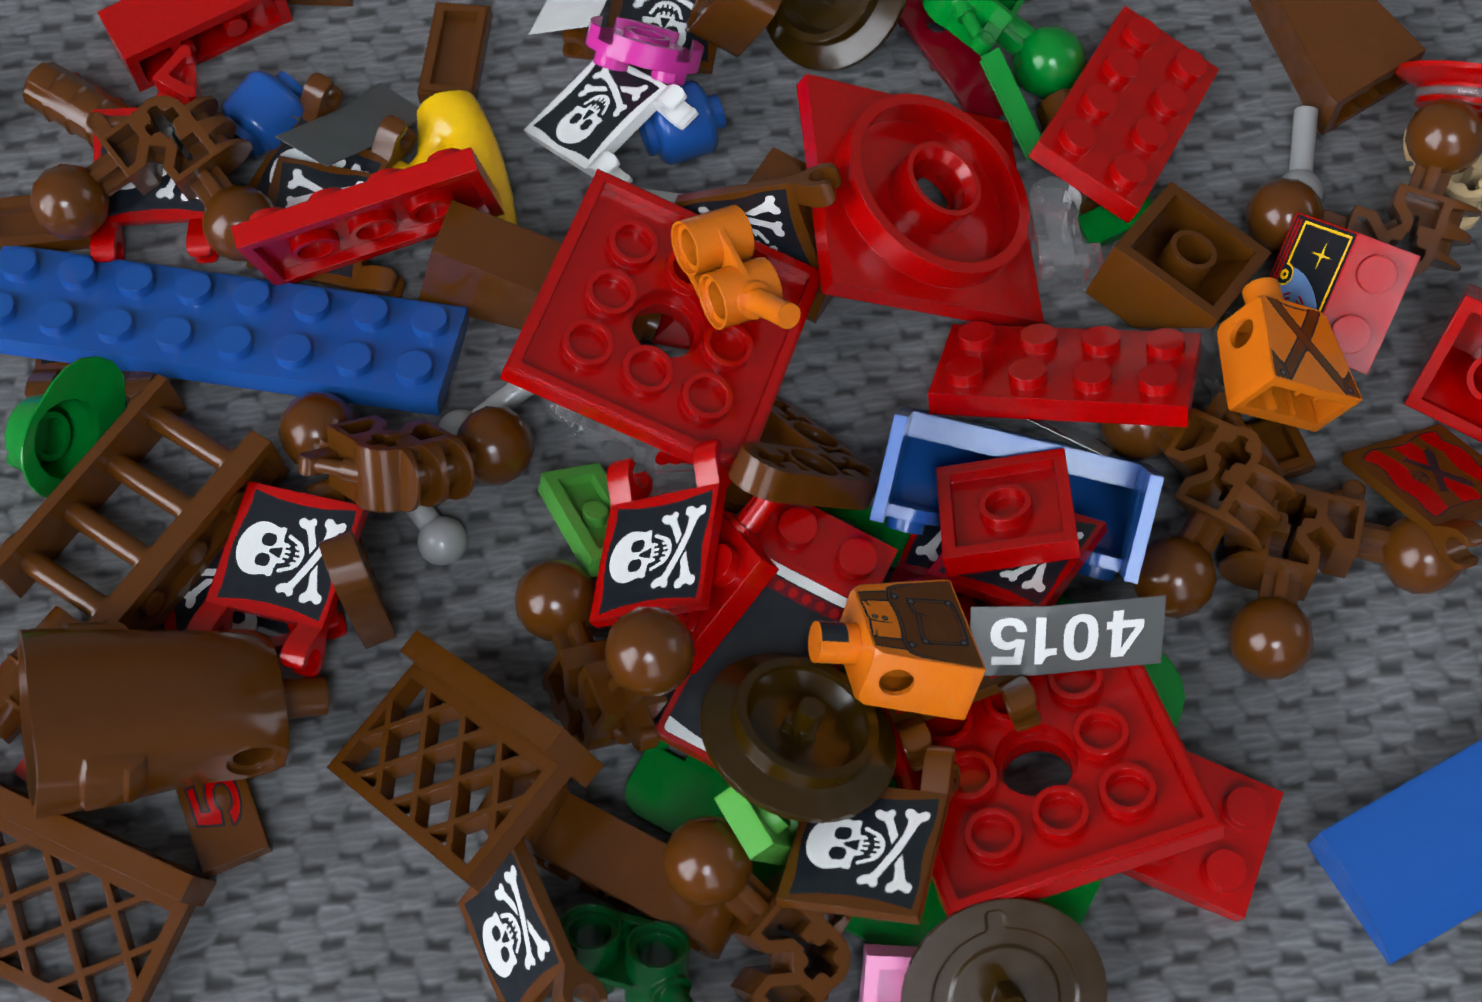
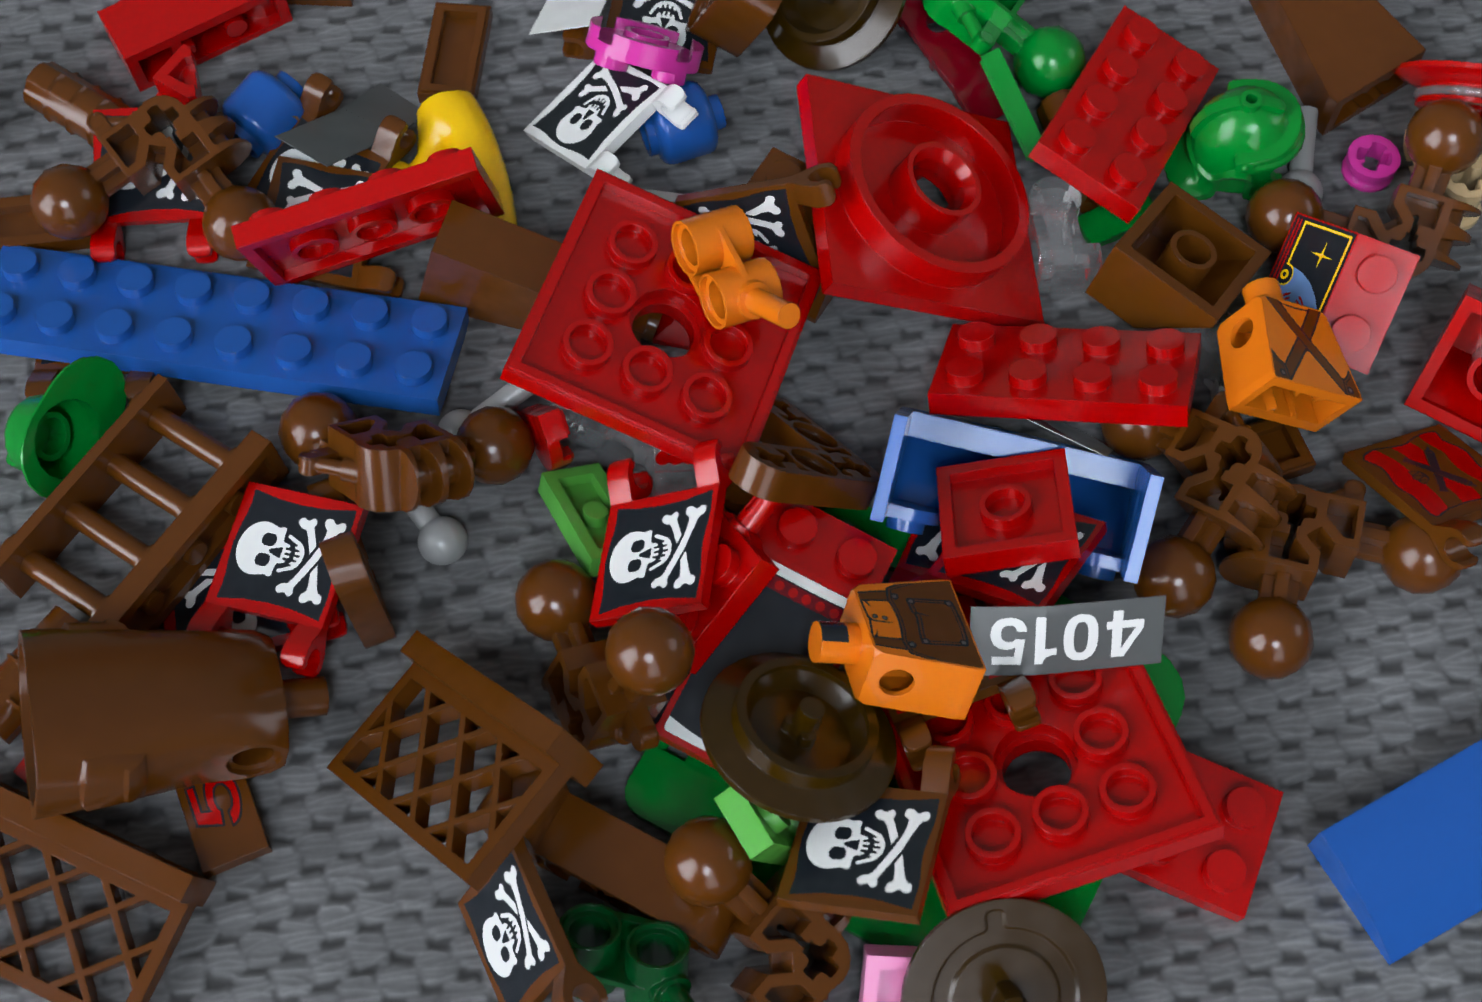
(548, 428): none -> red tile
(1238, 140): none -> green helmet
(1377, 148): none -> dark pink bush

